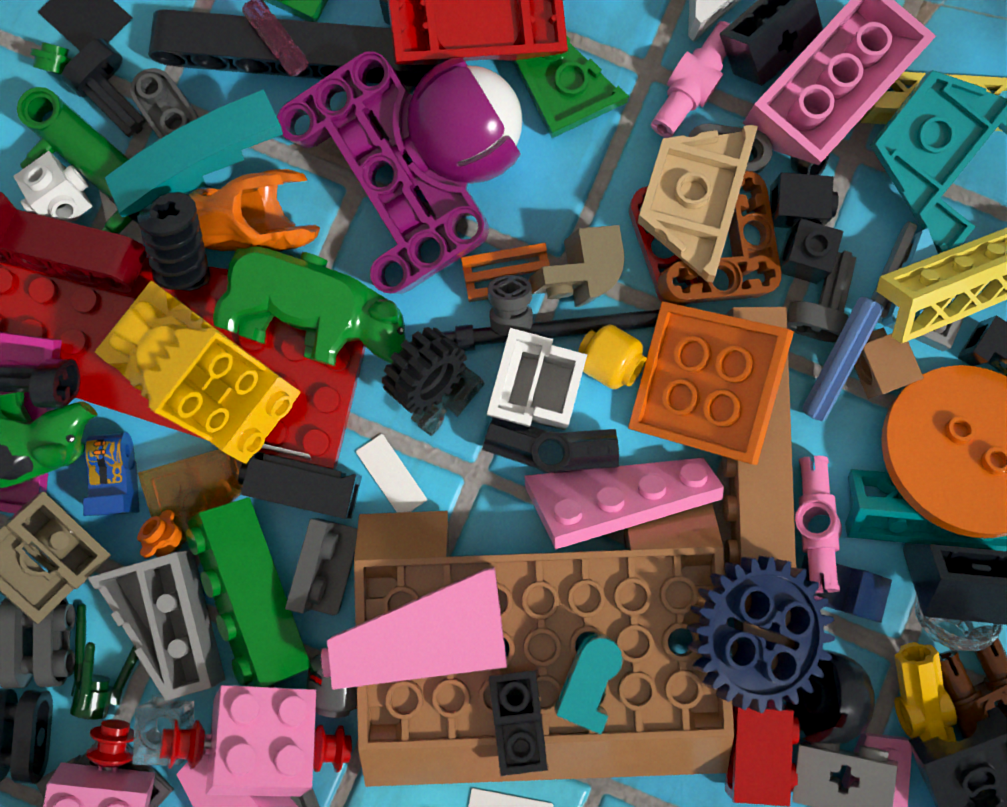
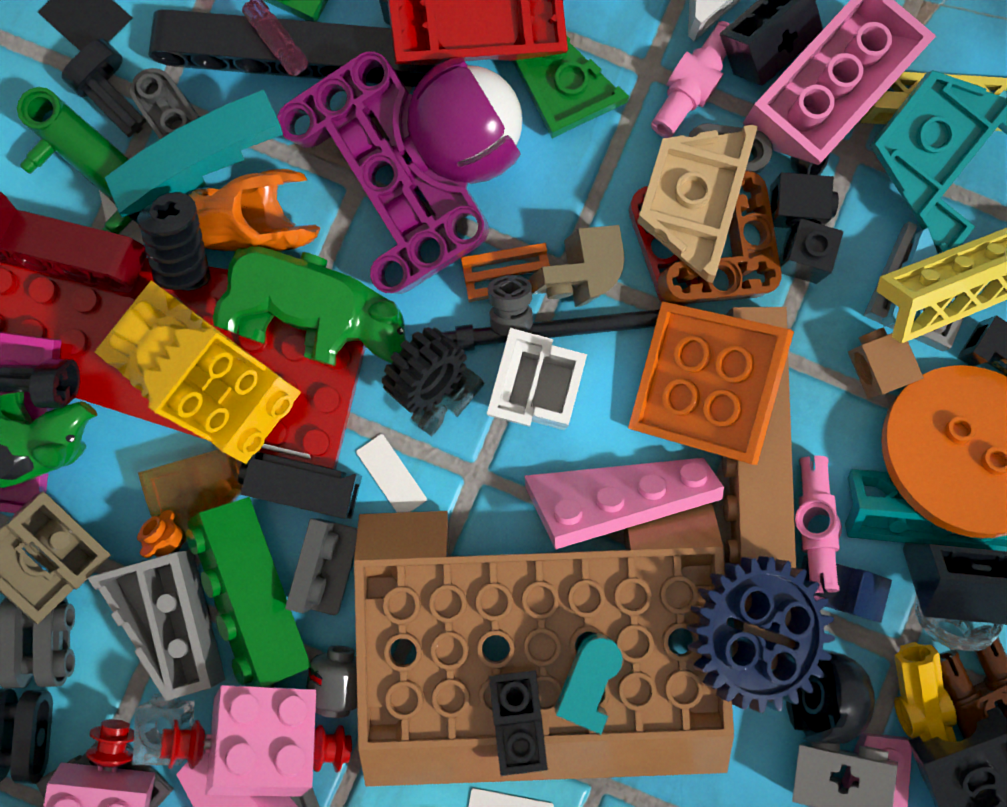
(50, 58): green plate -> none
(53, 189): white brick -> none
(92, 691): dark green plant -> none
(110, 475): blue leg -> none
(428, 637): bright pink slope -> none
(580, 449): black piece -> none
(612, 356): yellow head -> none
(762, 756): red brick -> none
(827, 318): dark grey piece -> none
(842, 358): medium blue axle -> none

